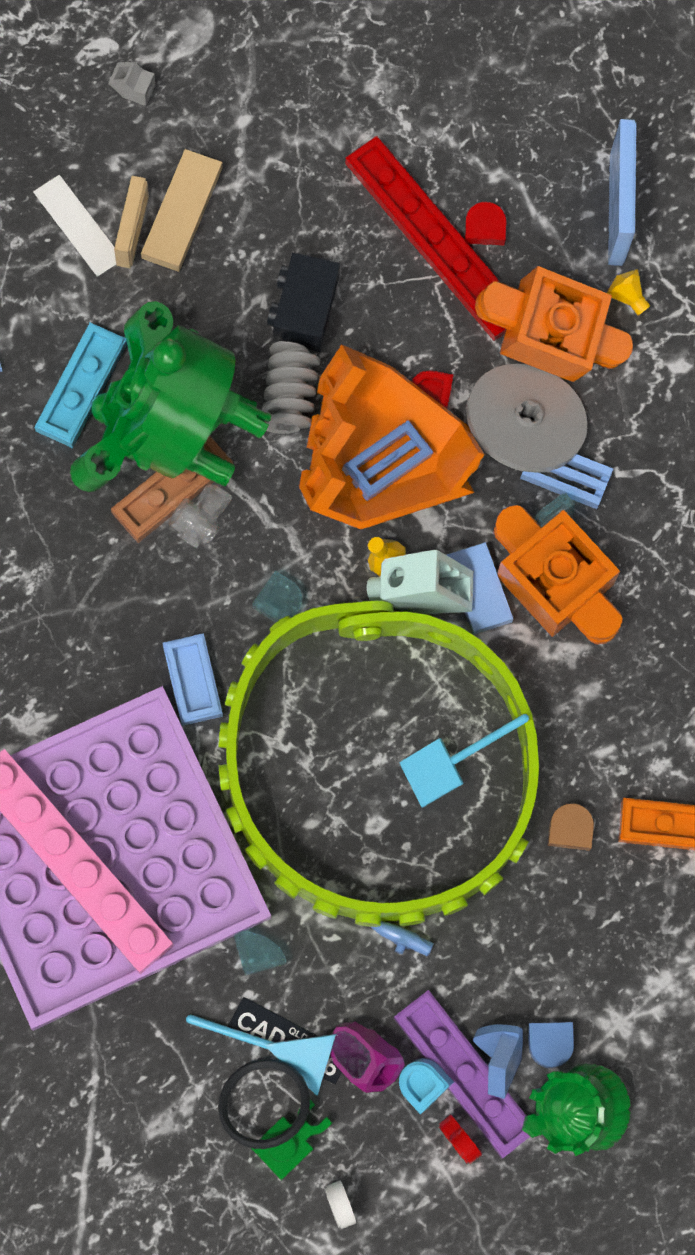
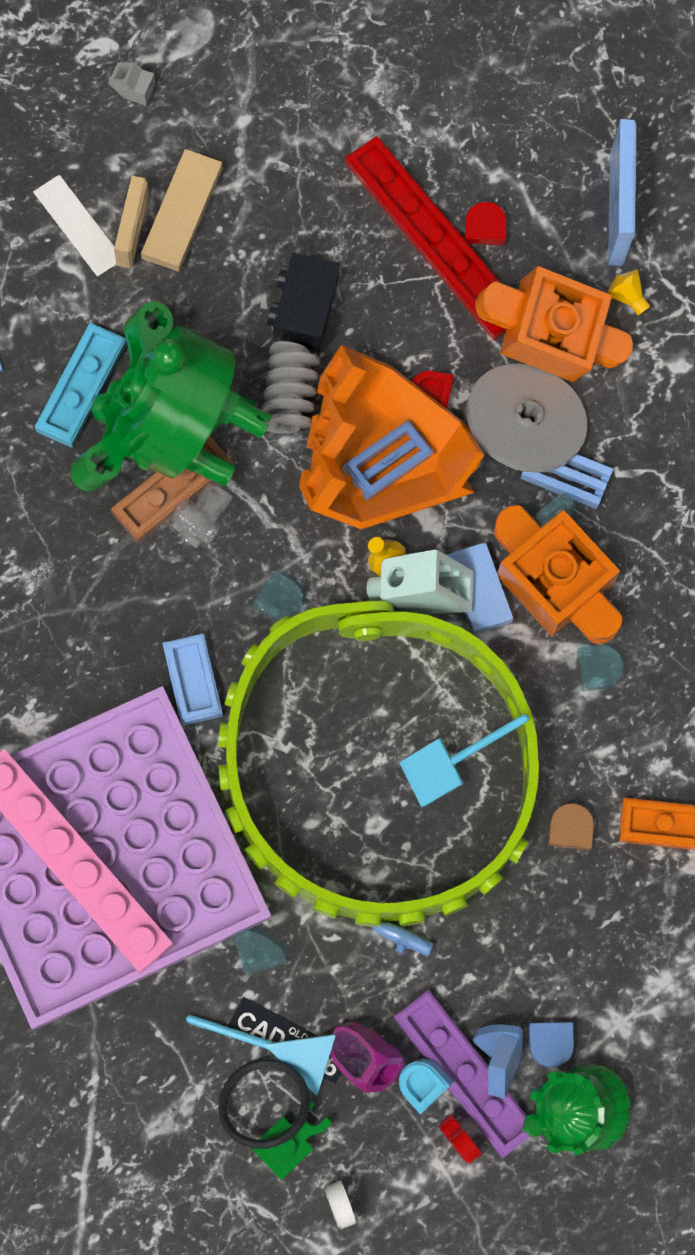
(599, 667): none -> clear light blue tile

